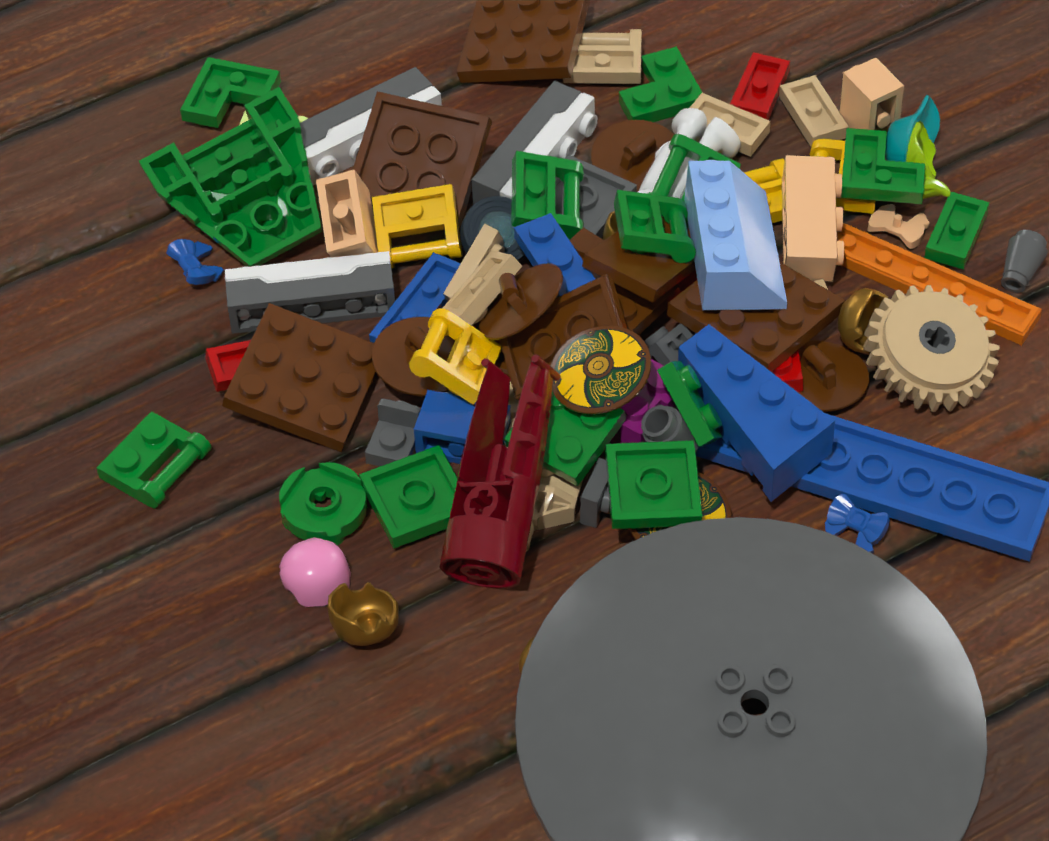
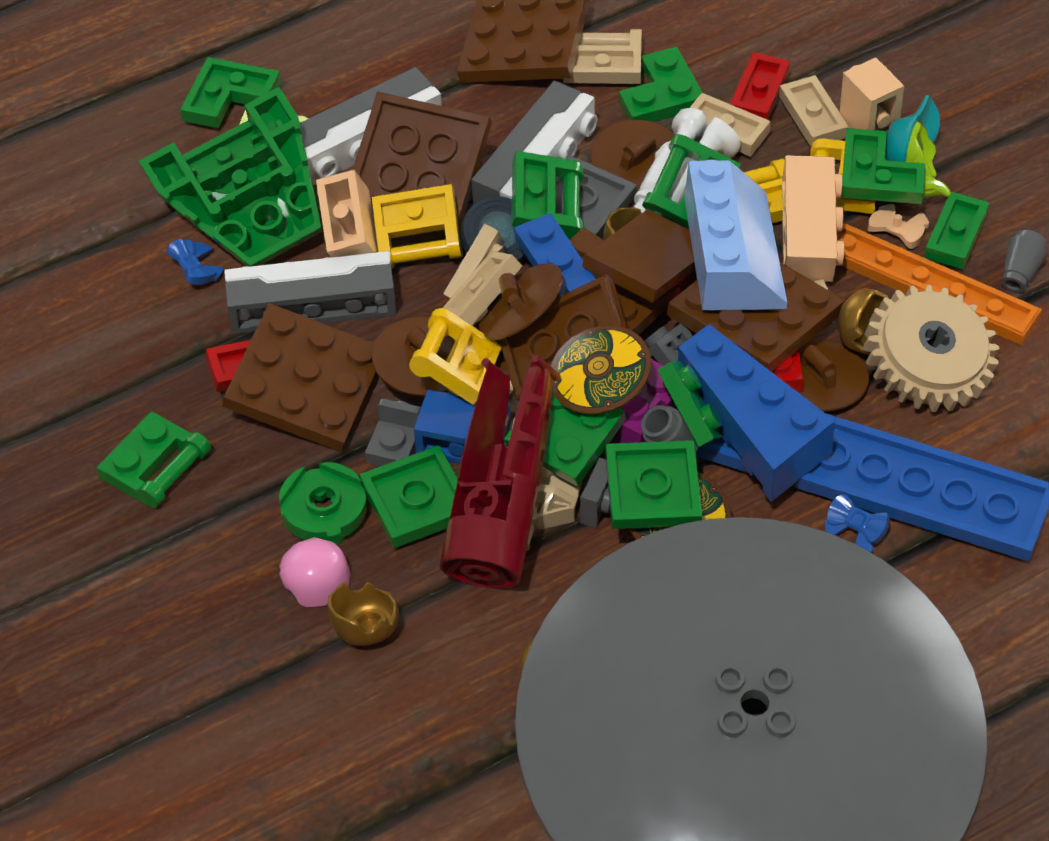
(422, 294): blue plate -> none
(642, 226): green plate -> none

